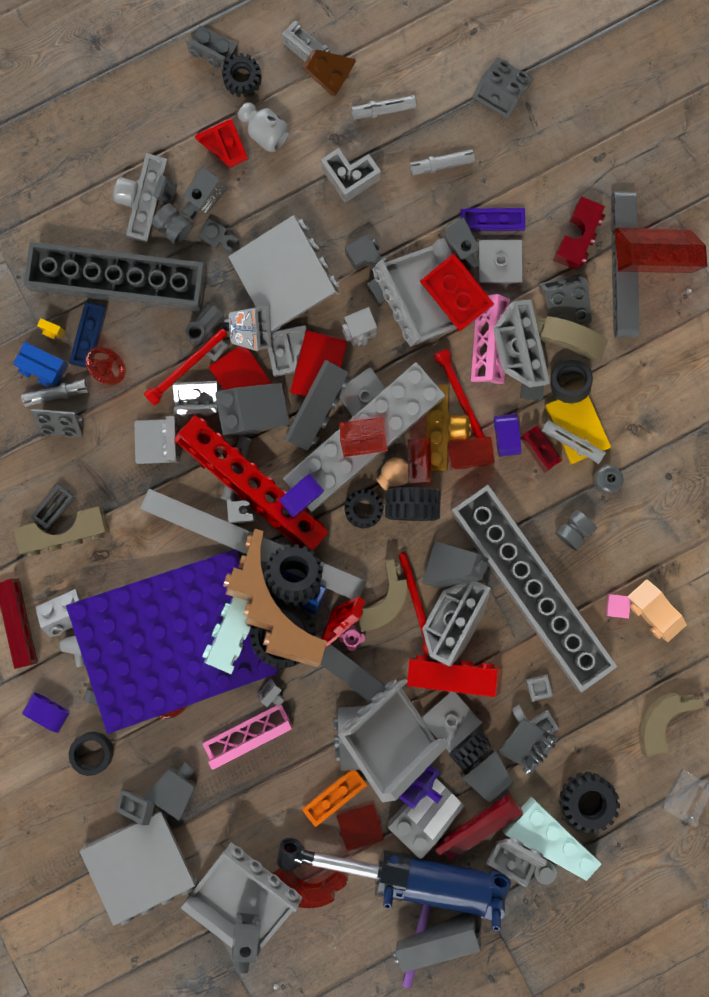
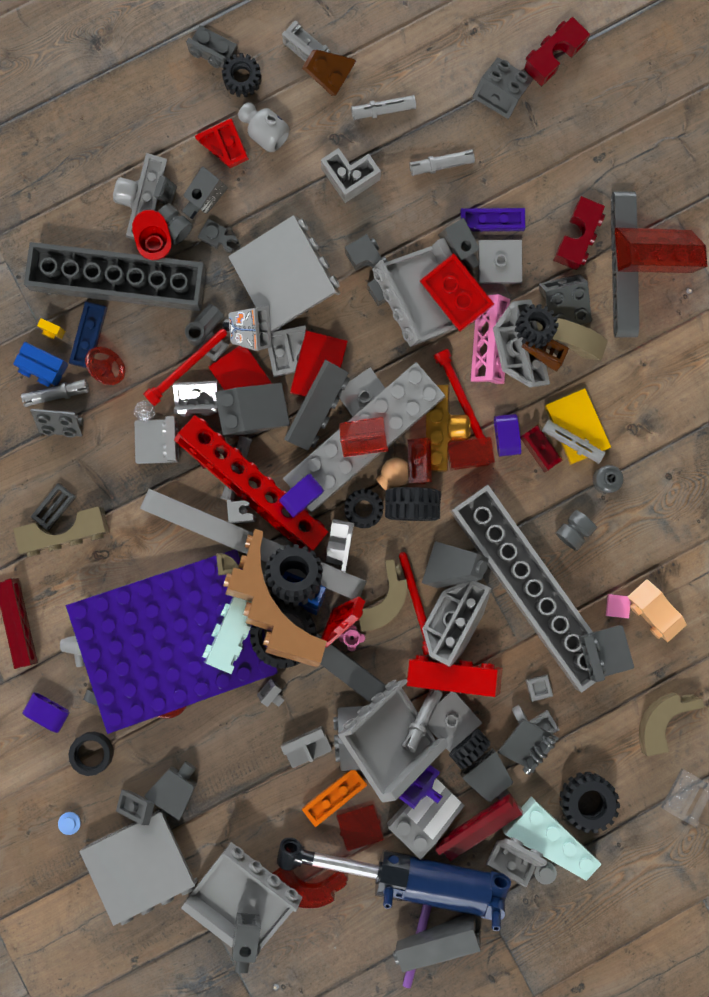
(54, 615): light grey bracket -> none
(69, 823): none -> light blue plate
(144, 406): none -> clear plate
(151, 235): none -> red piece
(225, 564): none -> dark tan tile
(247, 745): bright pink fence -> none
(306, 747): none -> light grey panel
(340, 543): none -> light grey panel
(359, 327): light grey brick -> none
(419, 726): none -> light grey pin
(532, 393): dark grey tile -> none
(544, 318): none -> black tyre
(548, 358): none -> reddish brown slope
(569, 38): none -> dark red arch
(576, 367): black tyre -> none
(606, 652): none -> dark grey bracket

